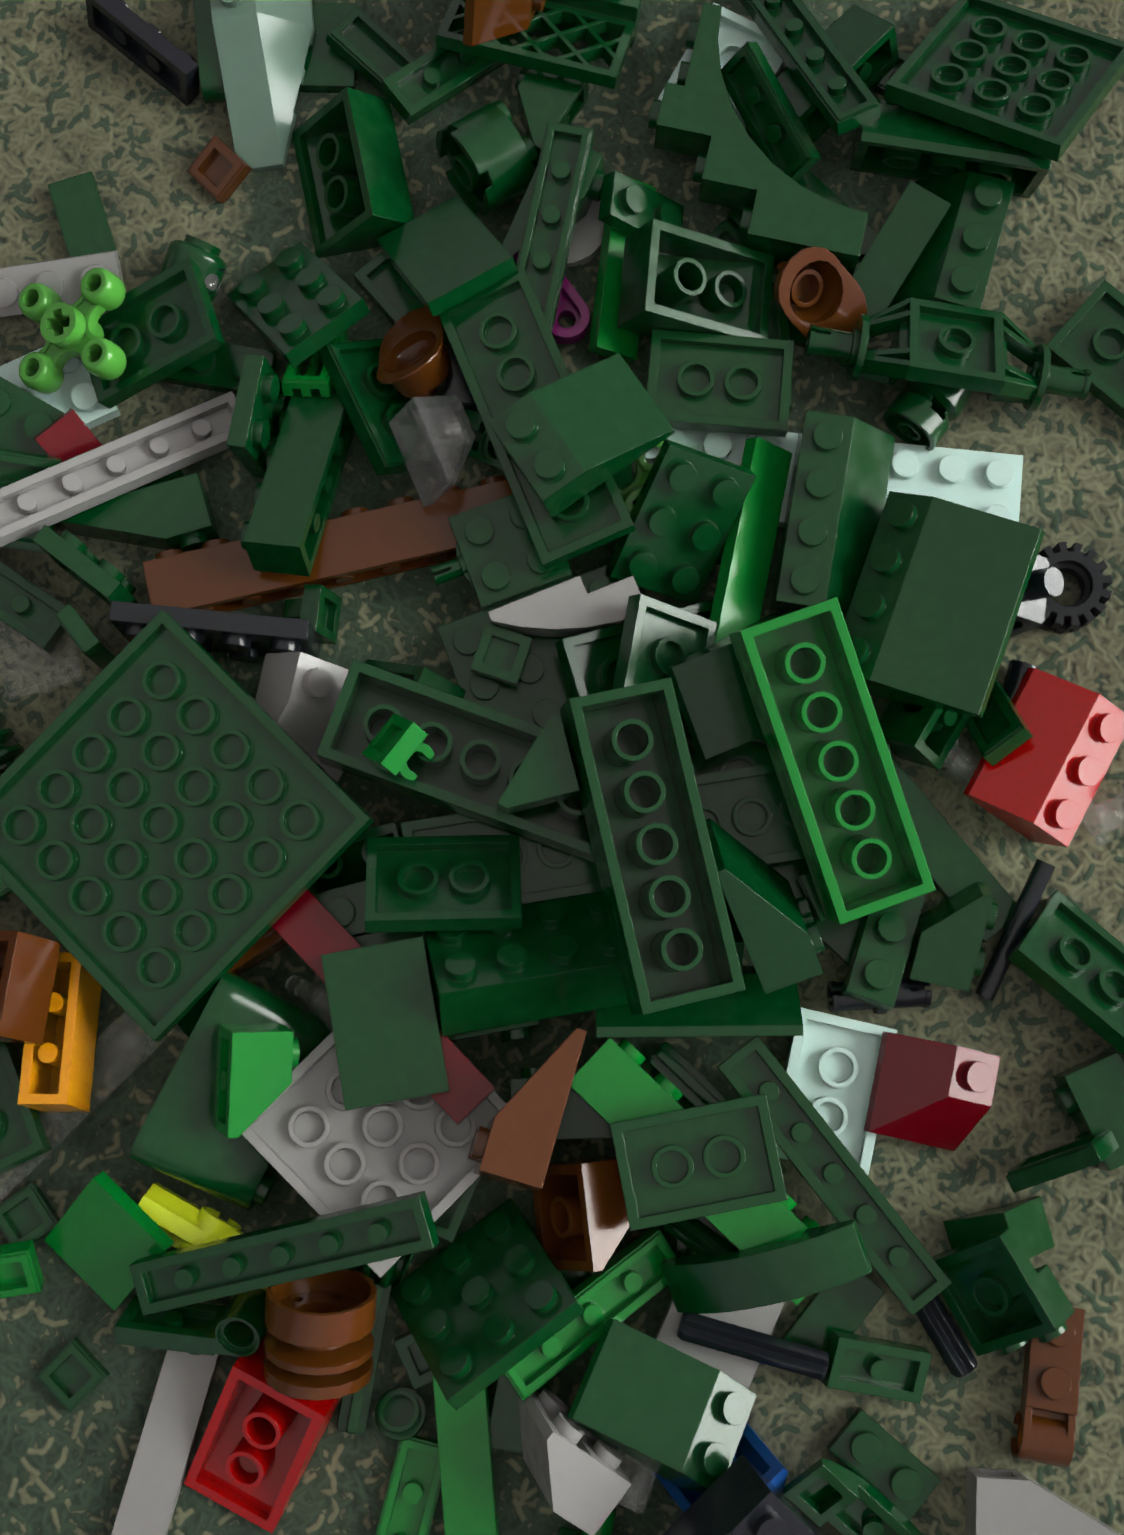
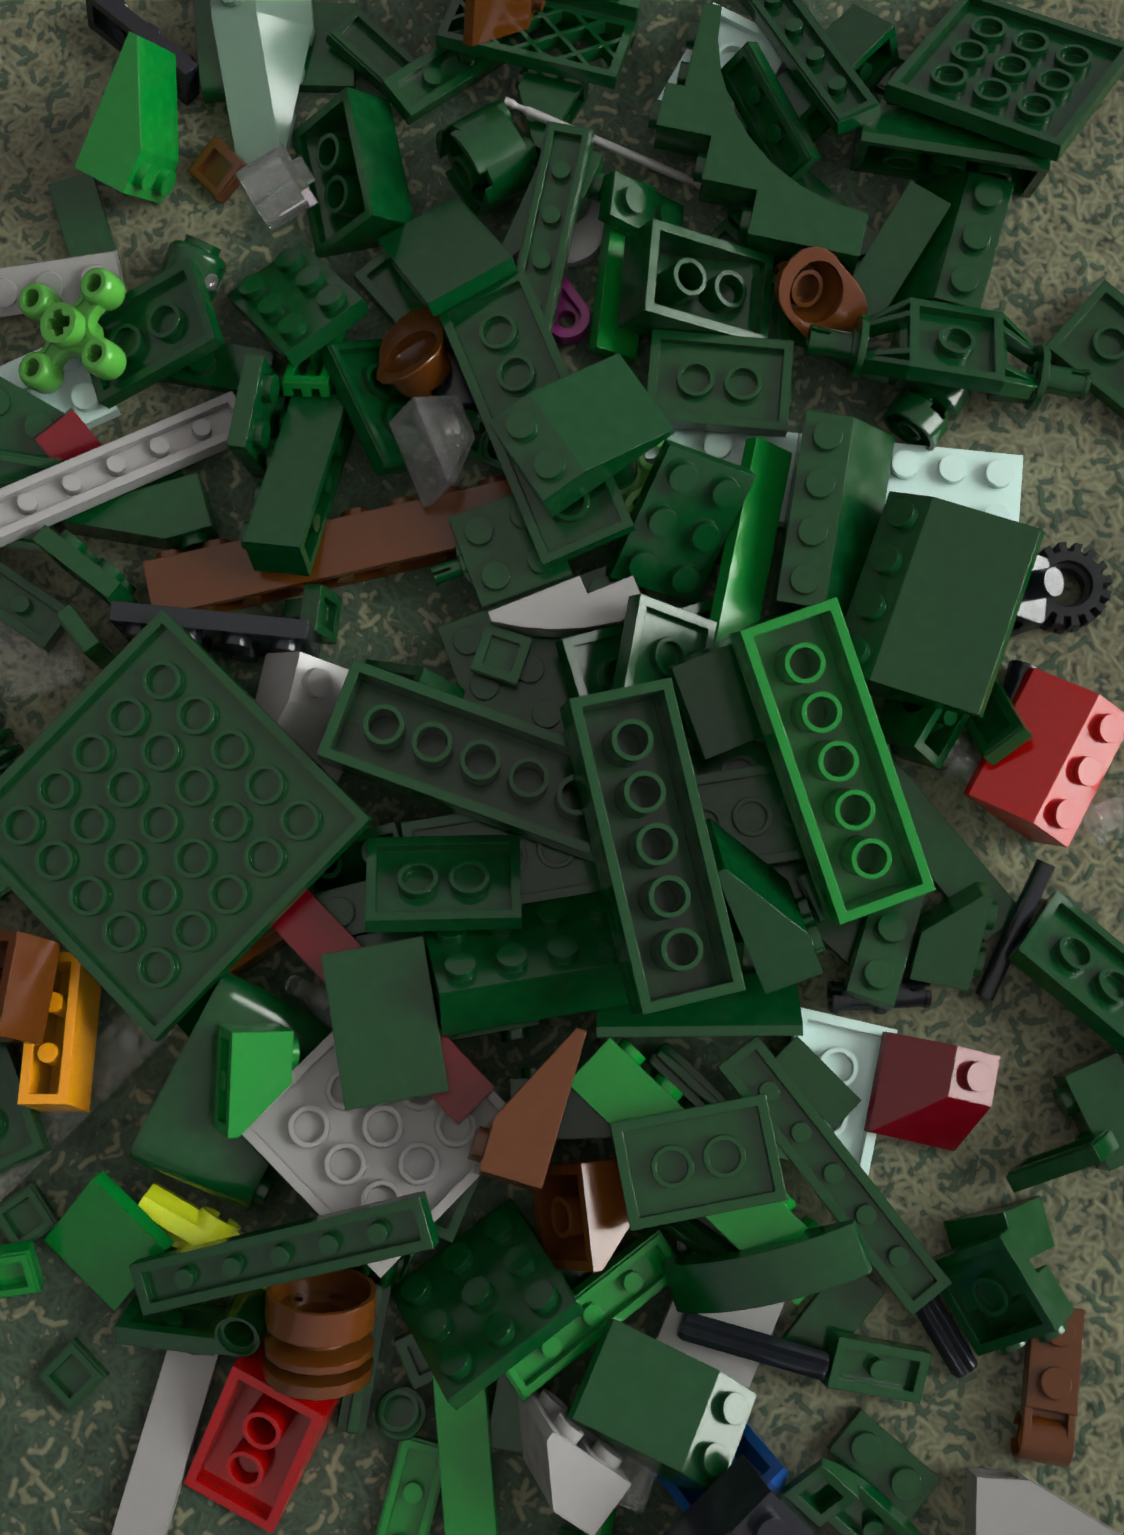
(136, 124): none -> green slope
(278, 186): none -> clear brick
(395, 746): green tile -> none
(544, 774): dark green slope -> none
(608, 145): none -> light grey piece
(818, 1082): none -> dark green sticker

